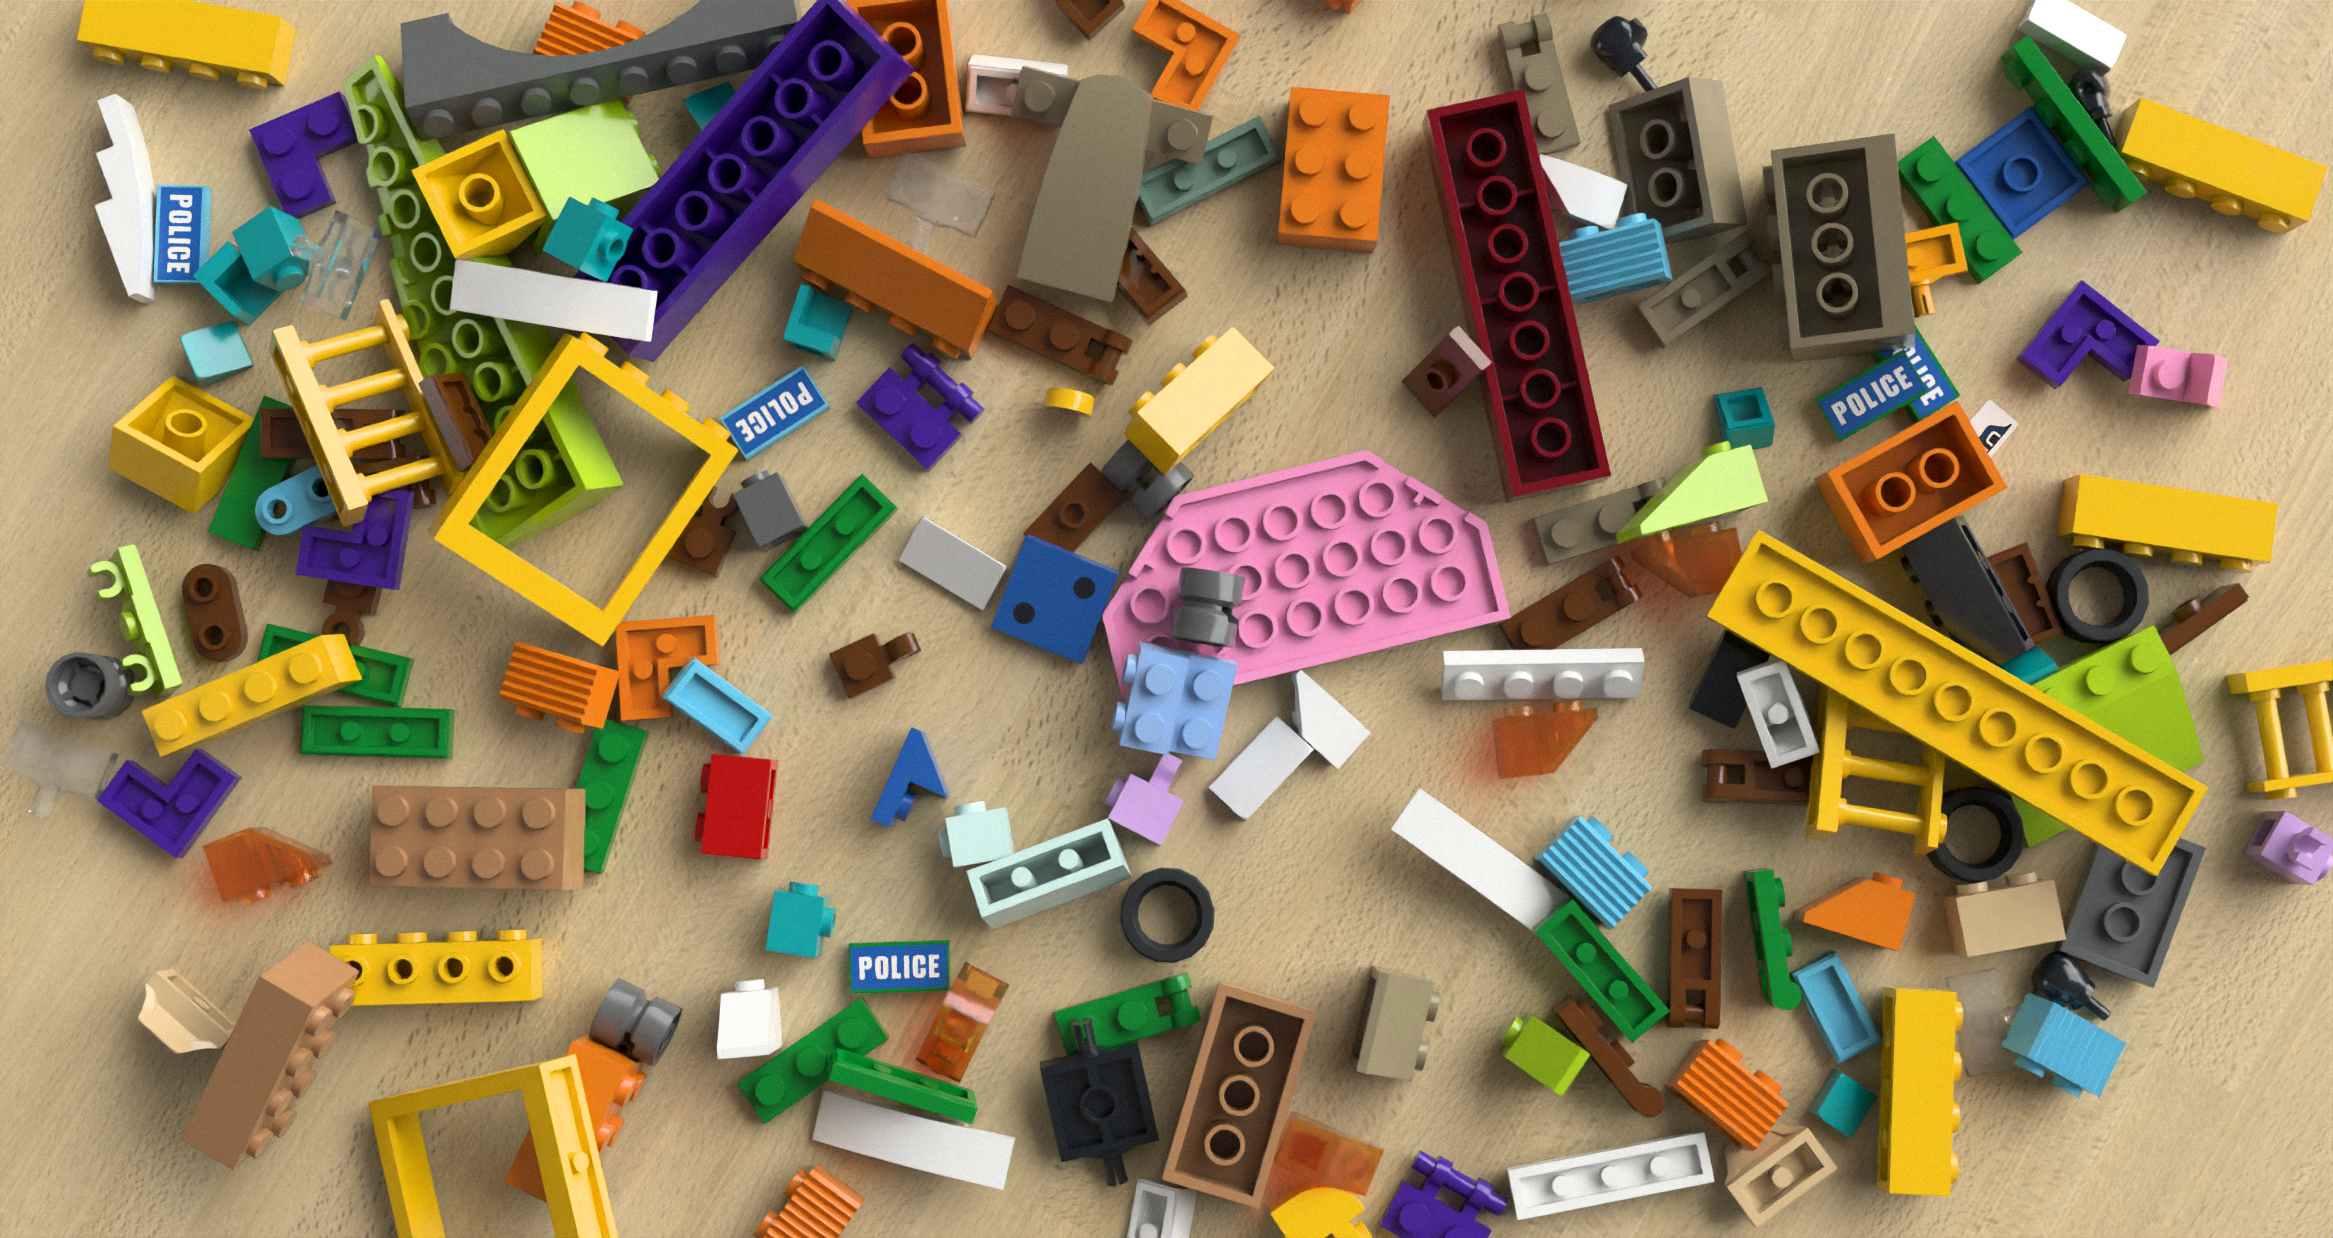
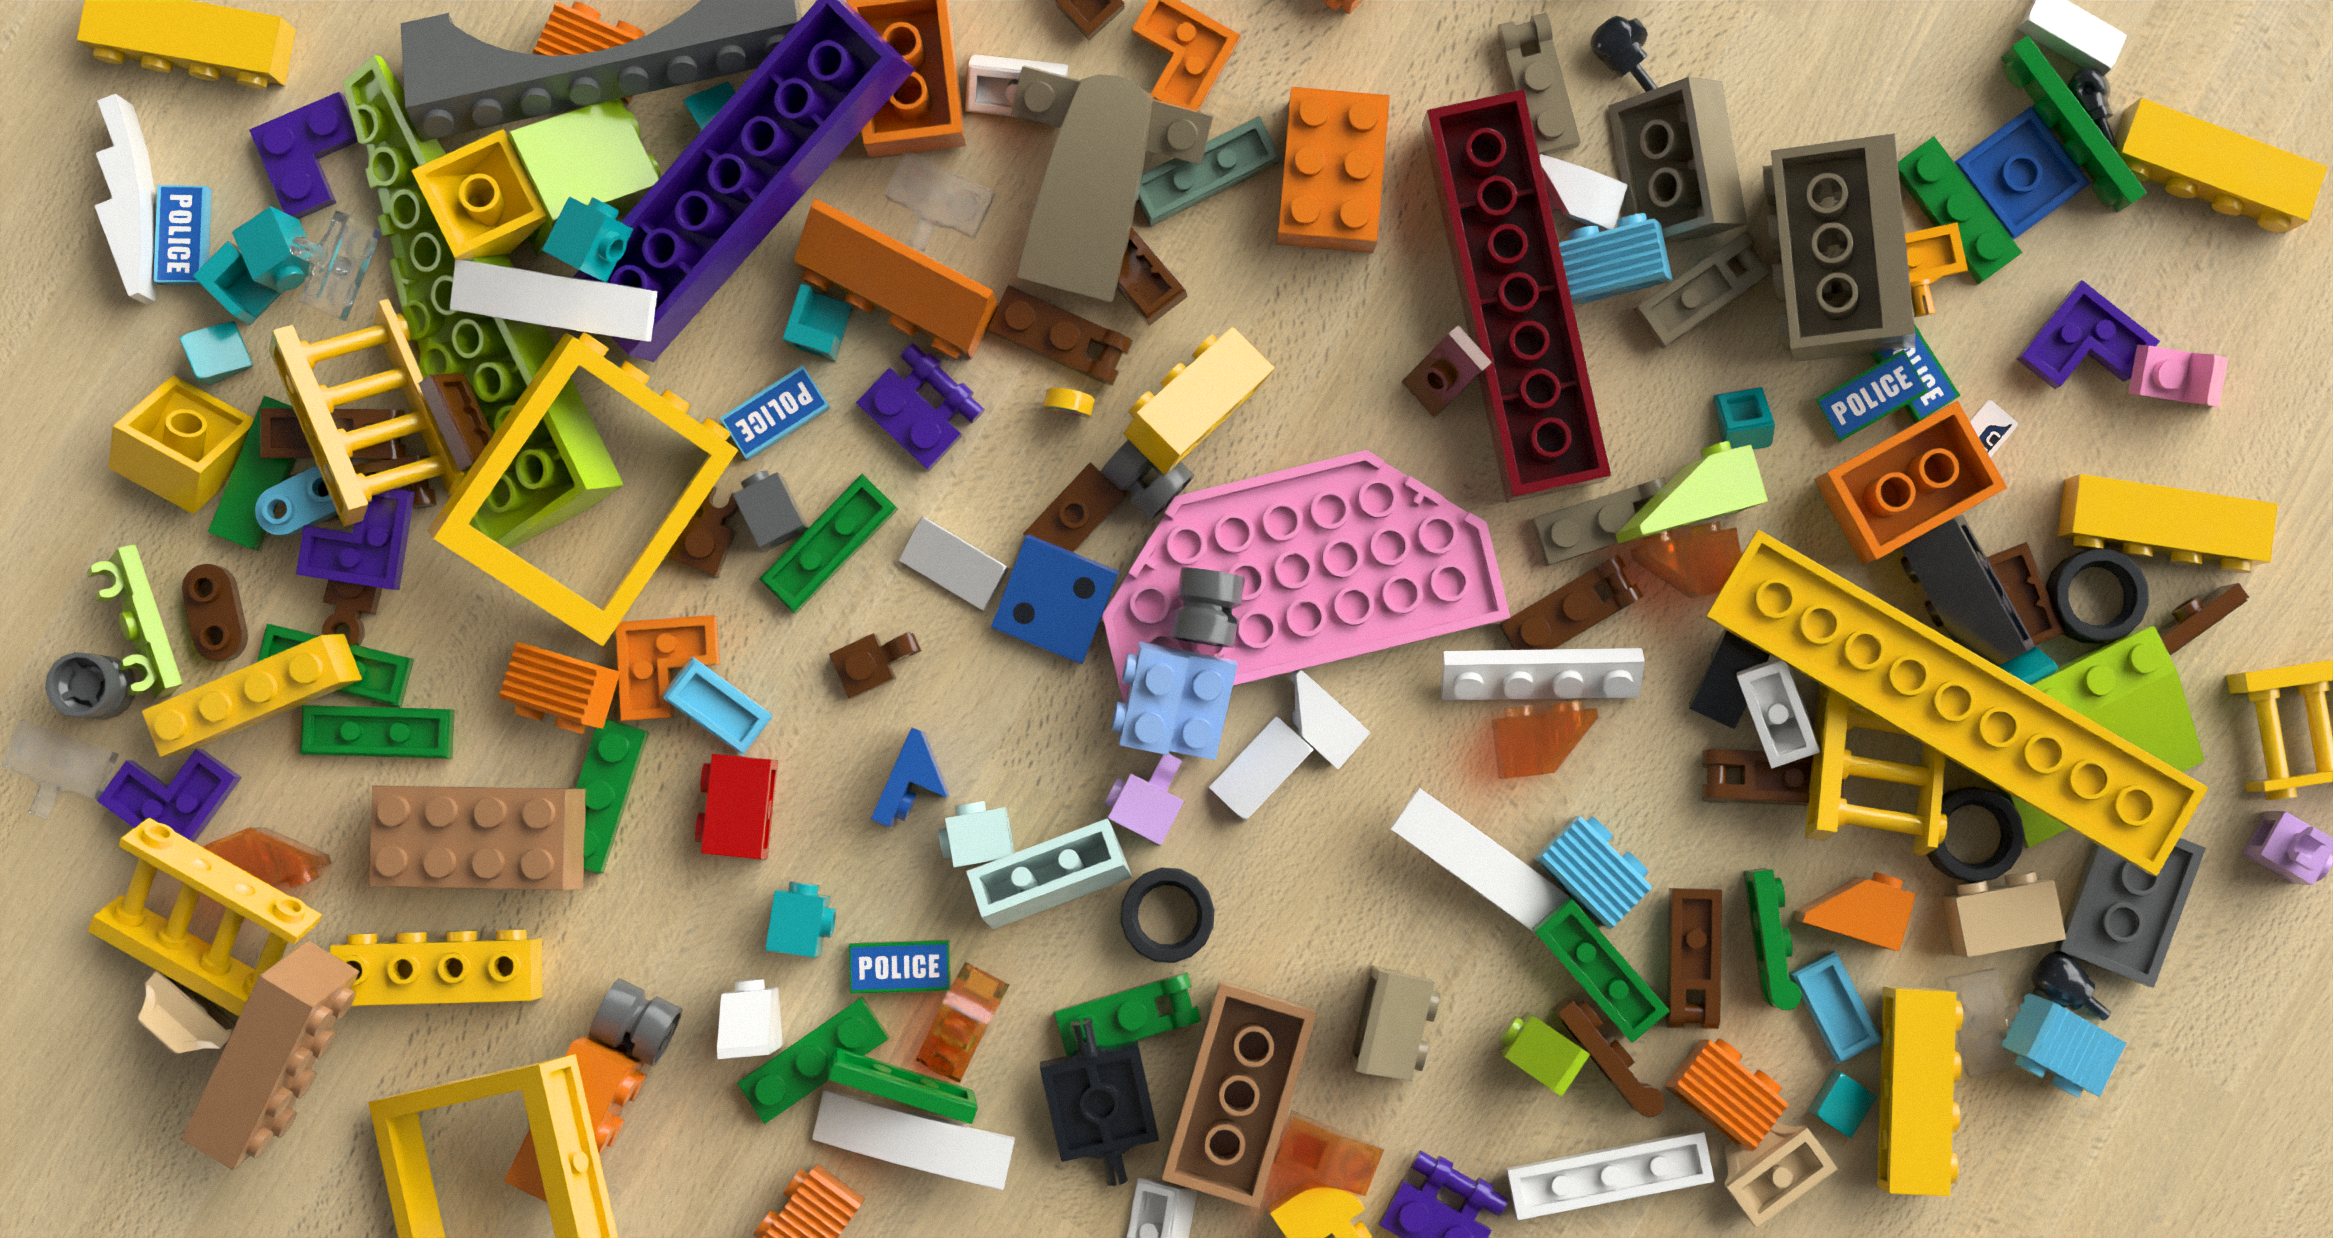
(170, 946): none -> yellow fence

